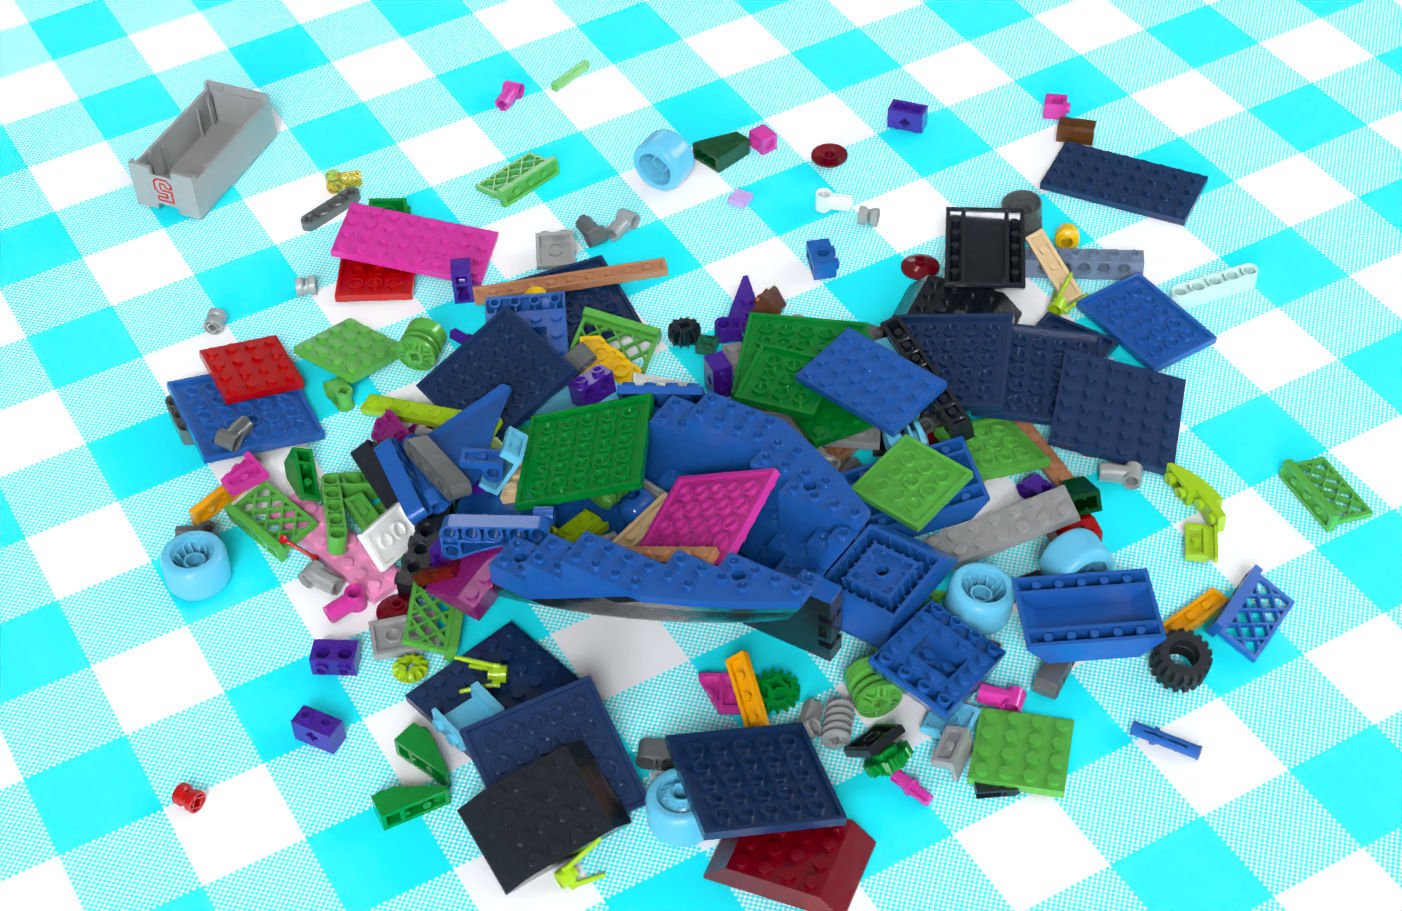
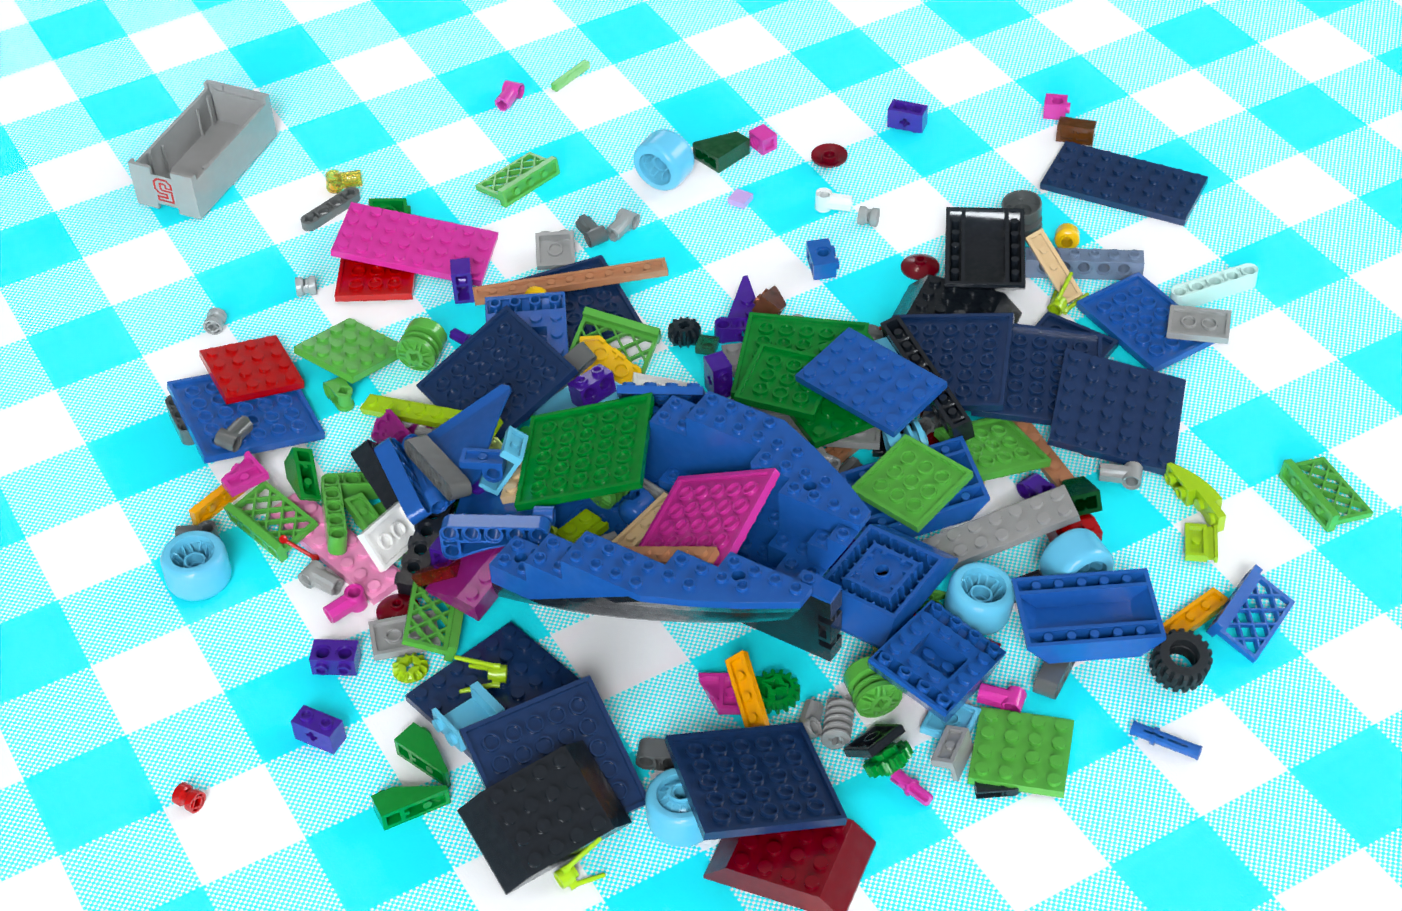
(1199, 324): none -> light grey plate

